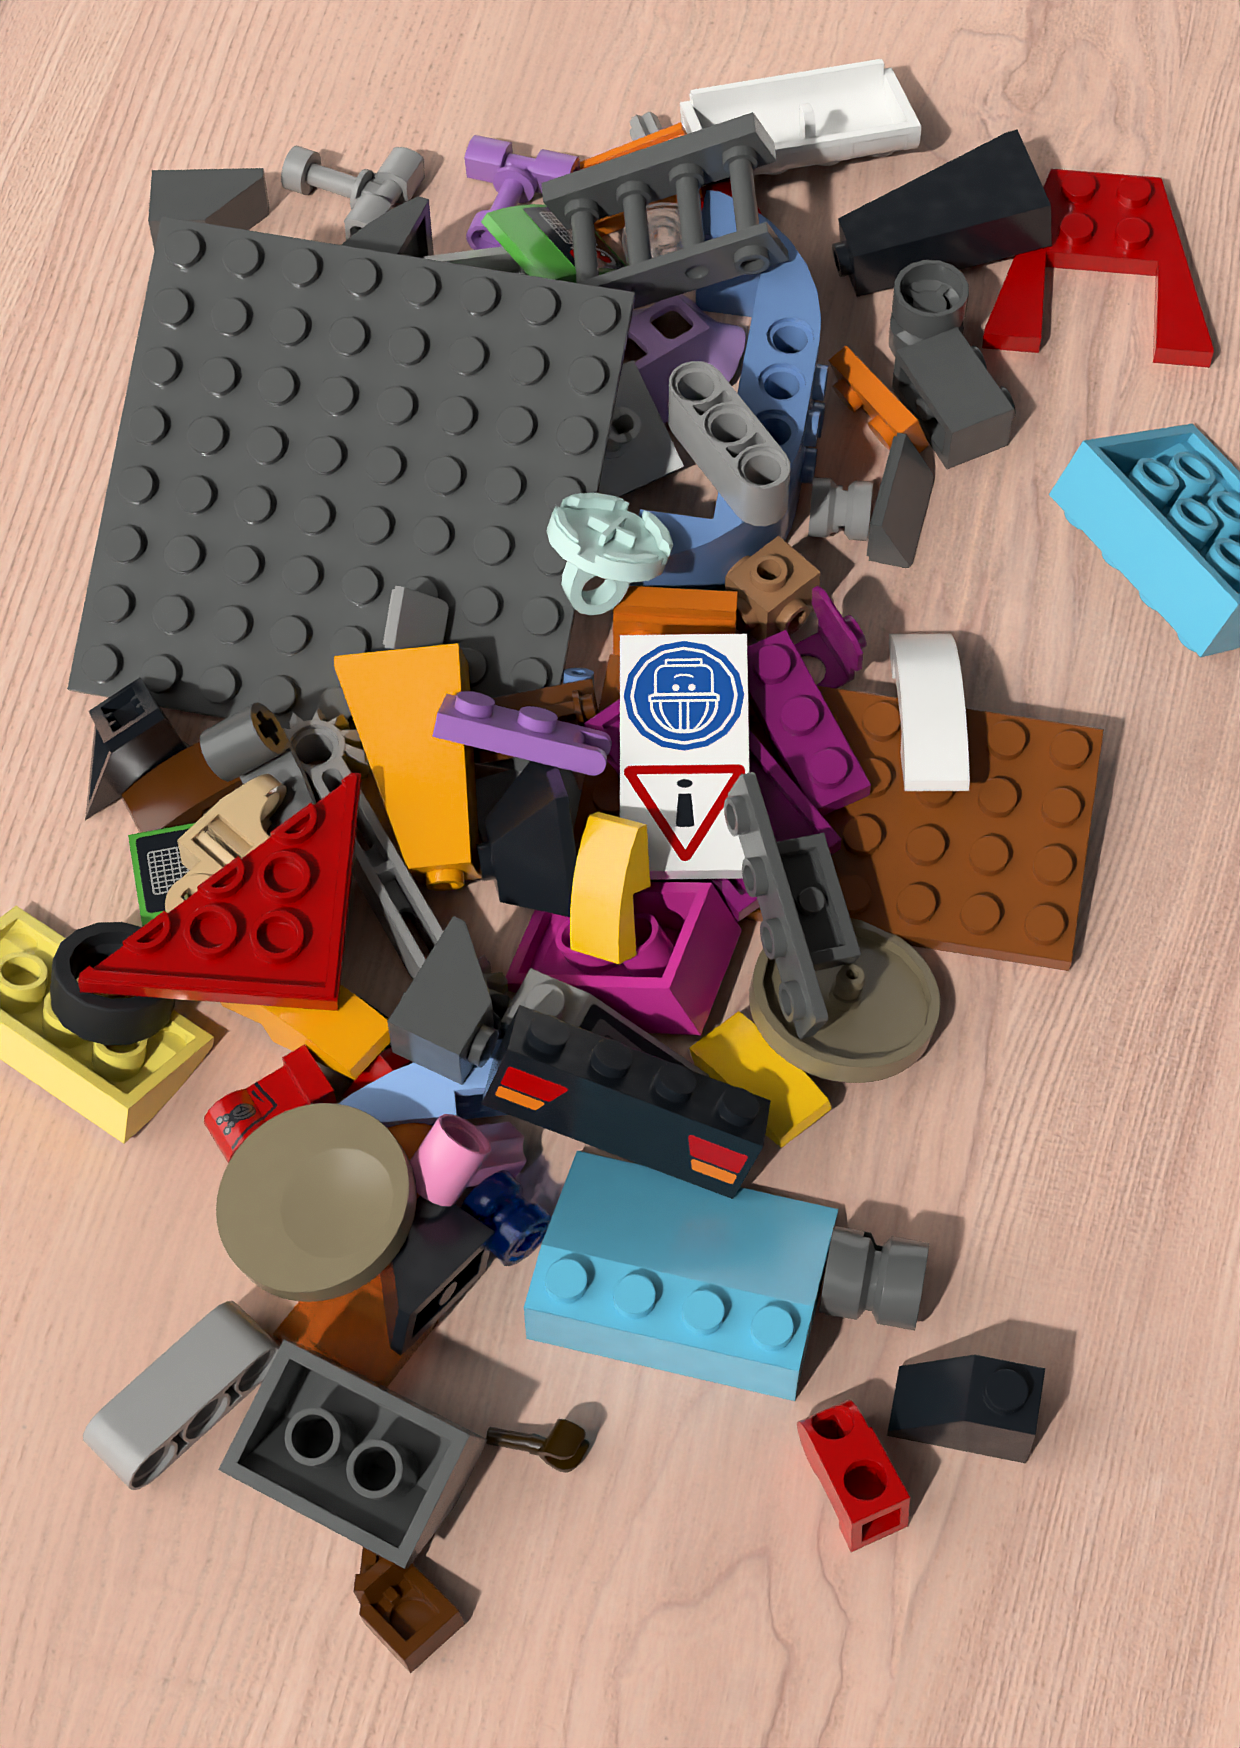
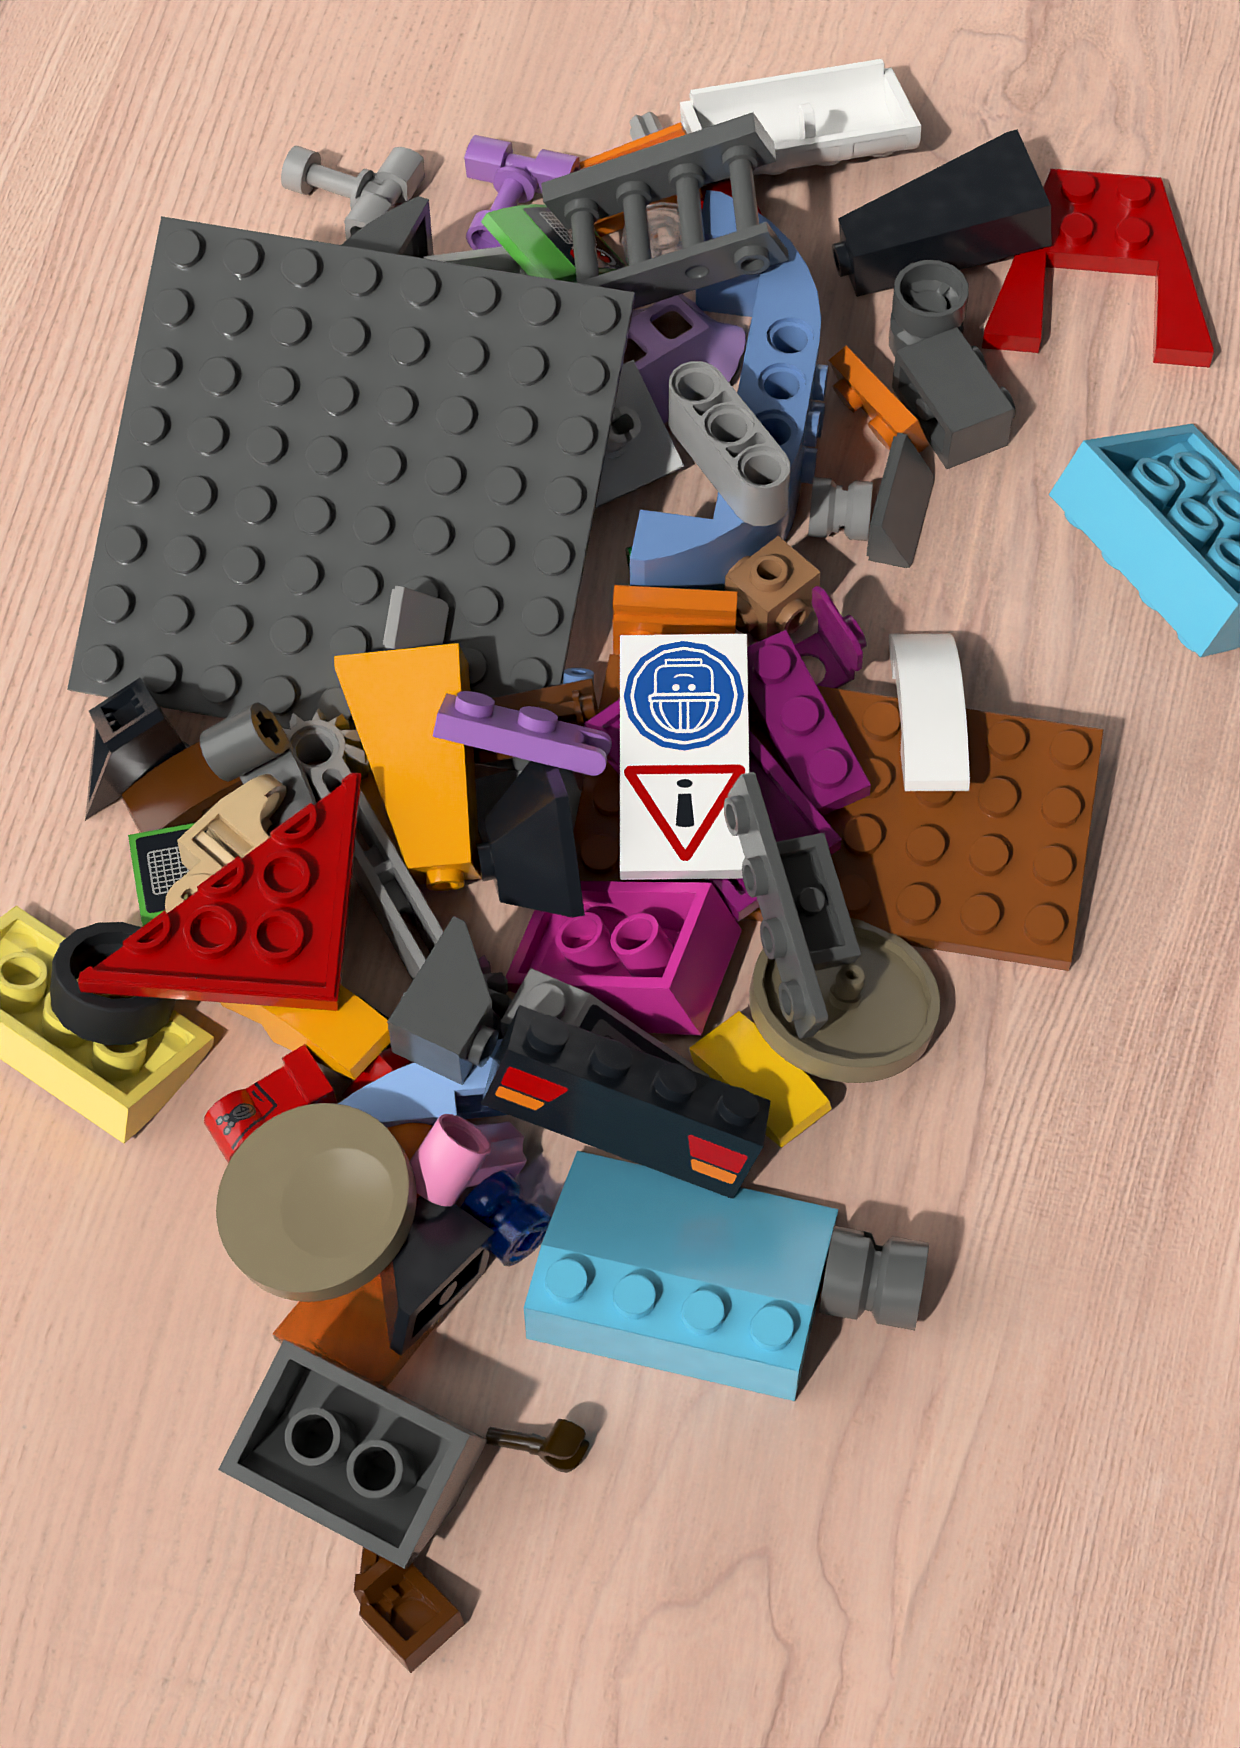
(181, 1395): light grey beam -> none
(209, 196): dark grey slope -> none
(606, 542): light aqua tile -> none
(607, 873): yellow slope -> none
(855, 1474): red leg -> none
(969, 1405): black slope -> none

